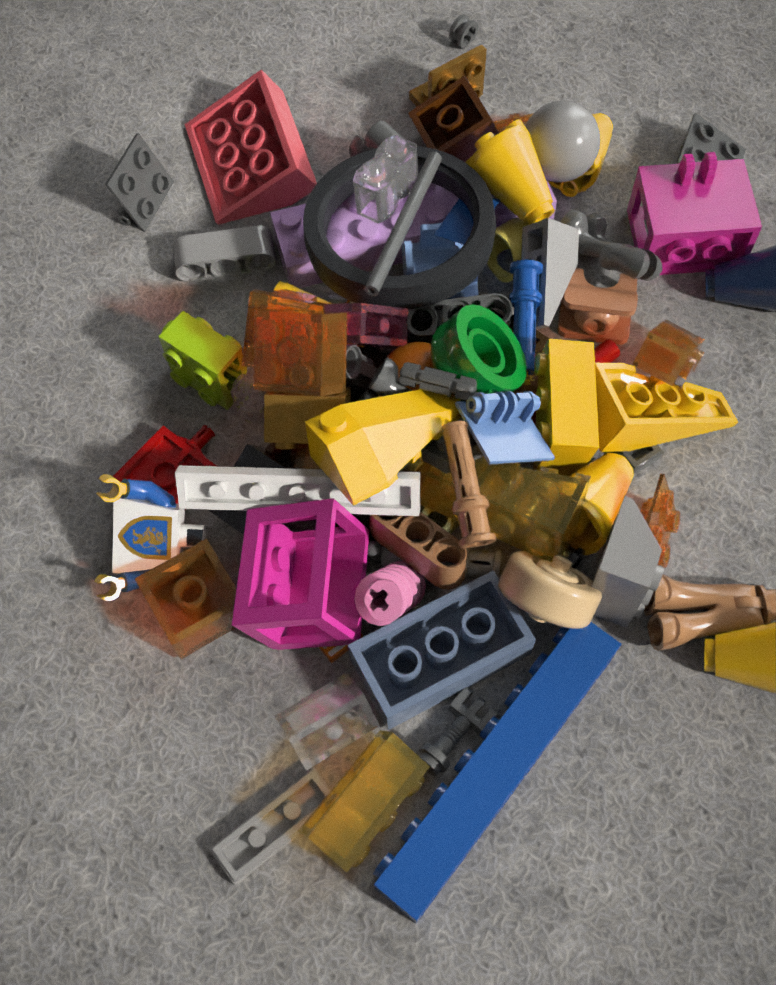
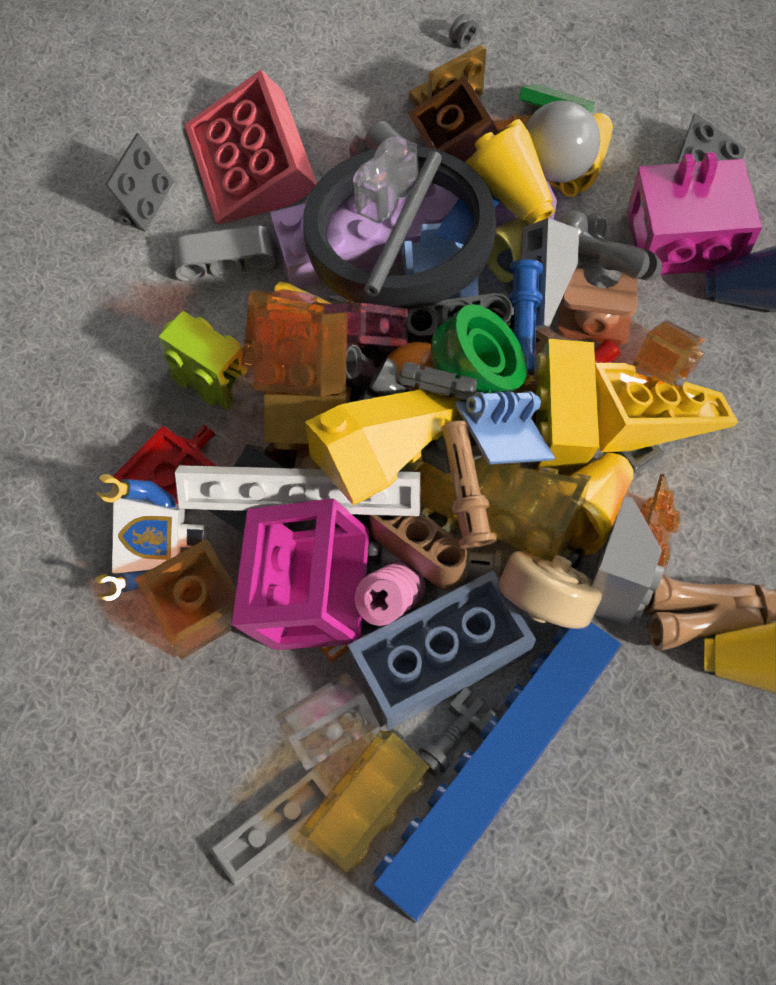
(542, 95): none -> green tile

